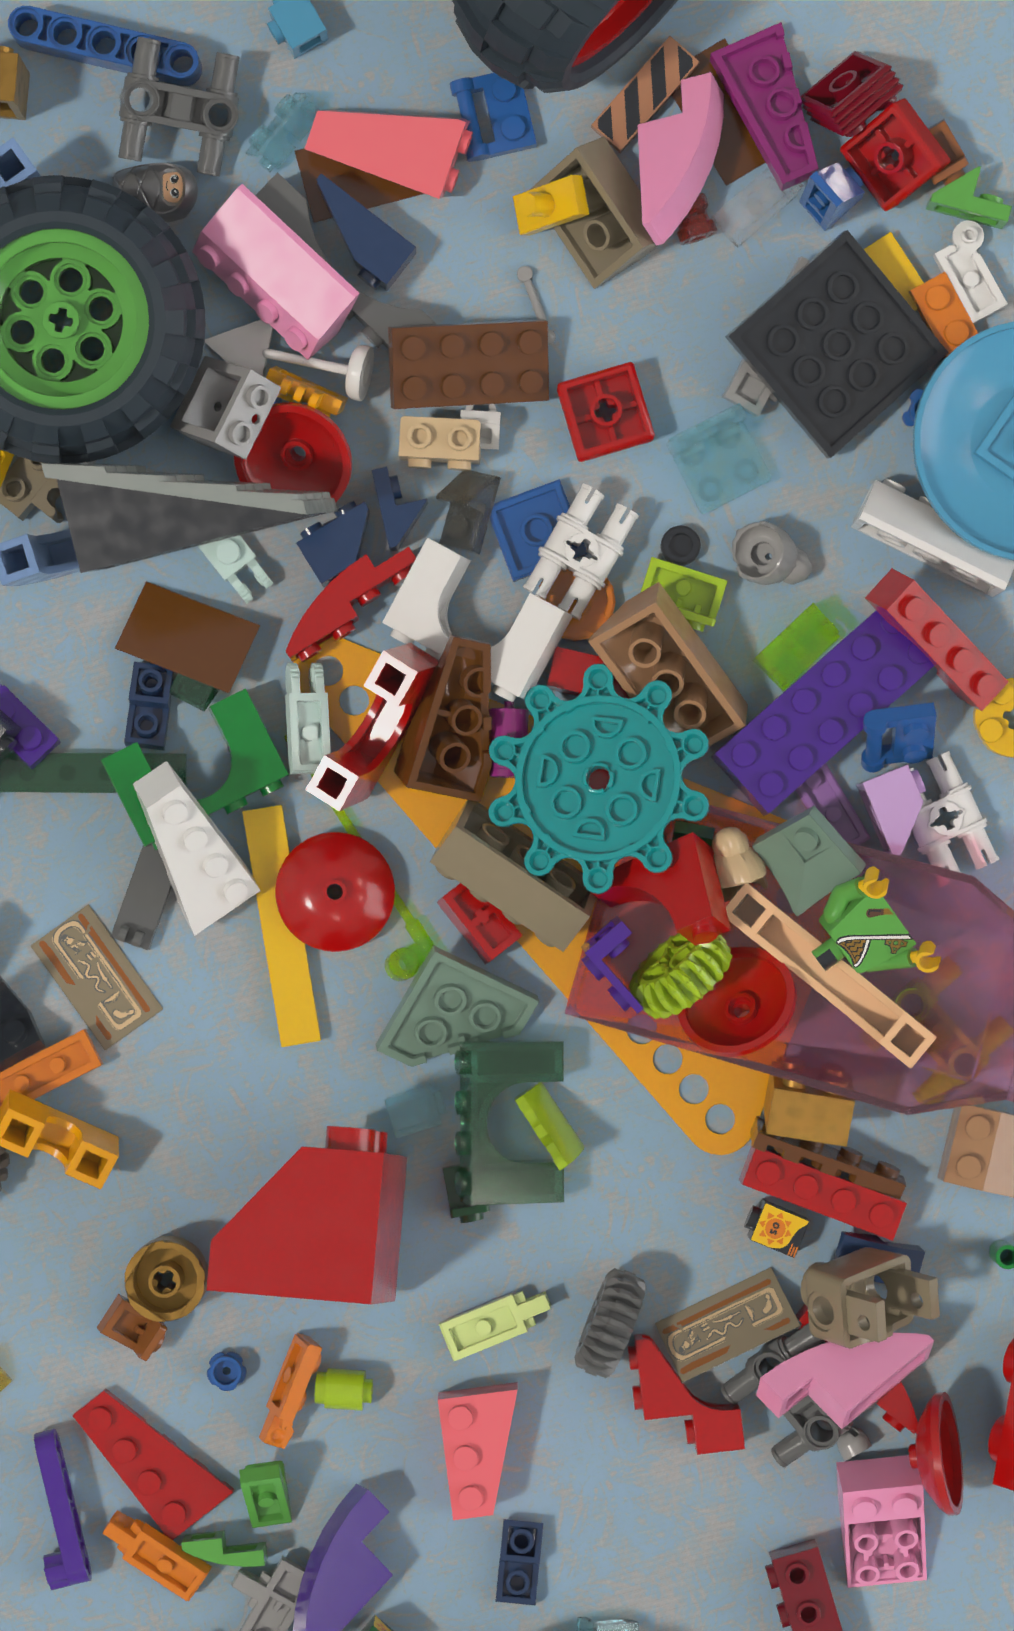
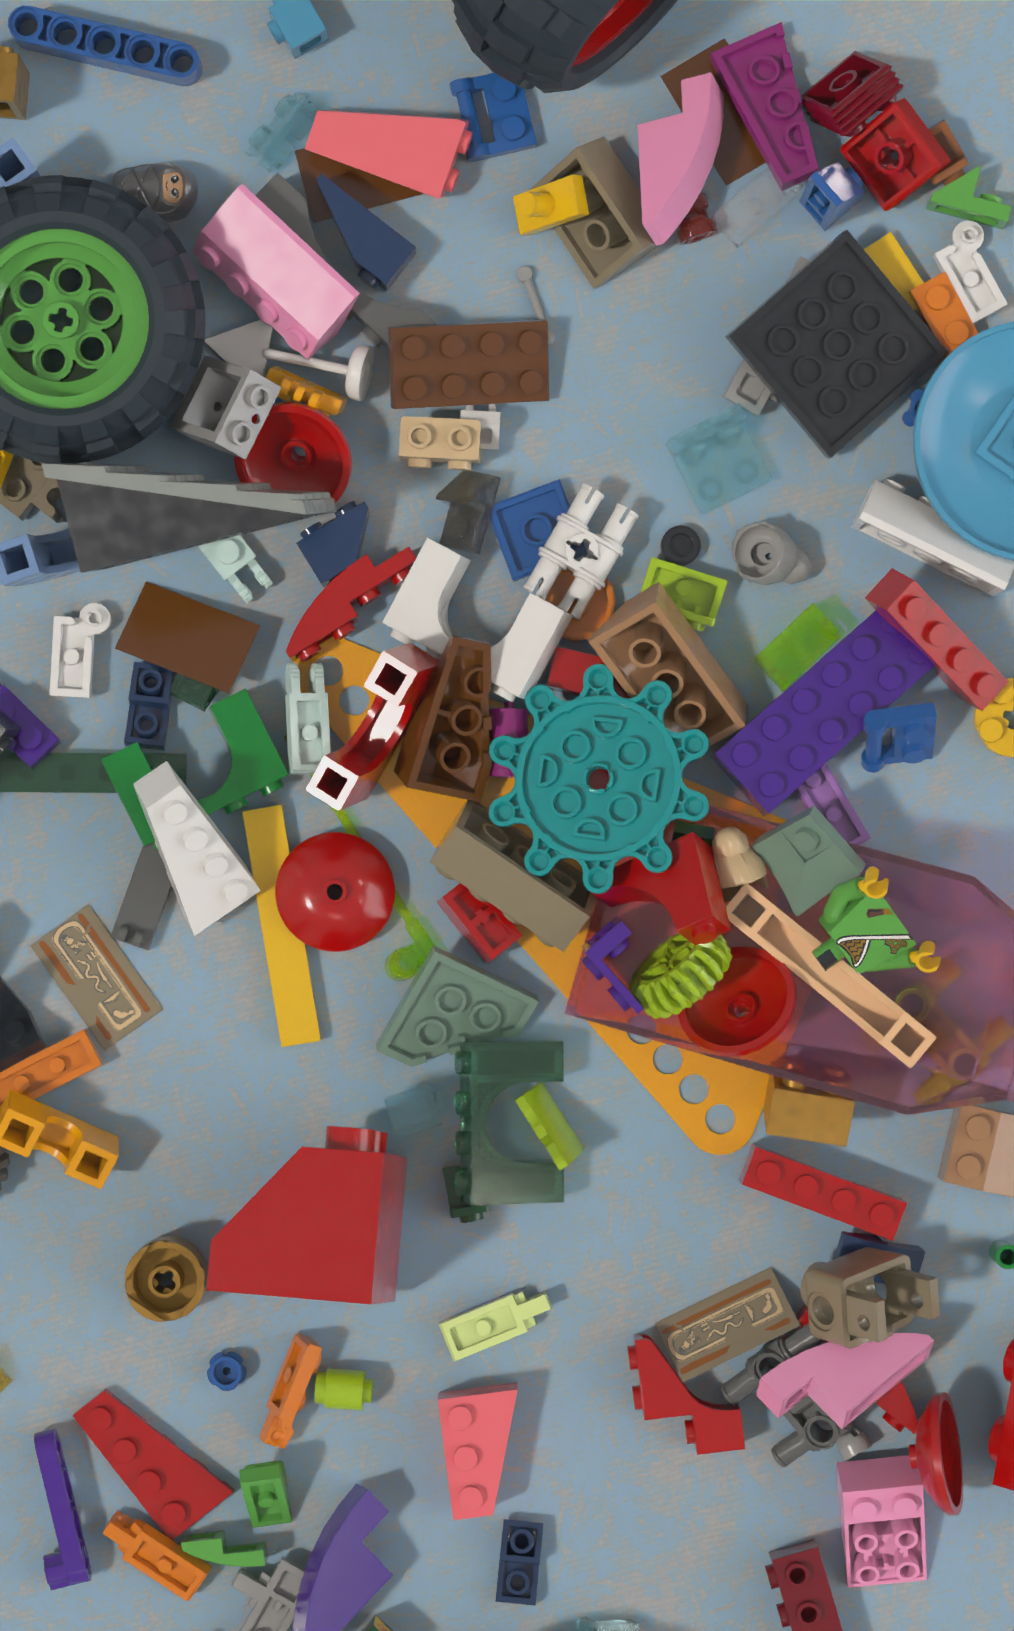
(75, 651): none -> white hinge
(132, 1329): dark orange bracket -> none
(178, 106): dark grey piece -> none
(399, 518): dark blue slope -> none
(610, 1323): dark grey gear -> none
(618, 389): red brick -> none
(645, 94): tile -> none
(776, 1227): brick -> none
(829, 1160): reddish brown wing -> none
(893, 805): lavender slope -> none
(966, 824): white pin -> none

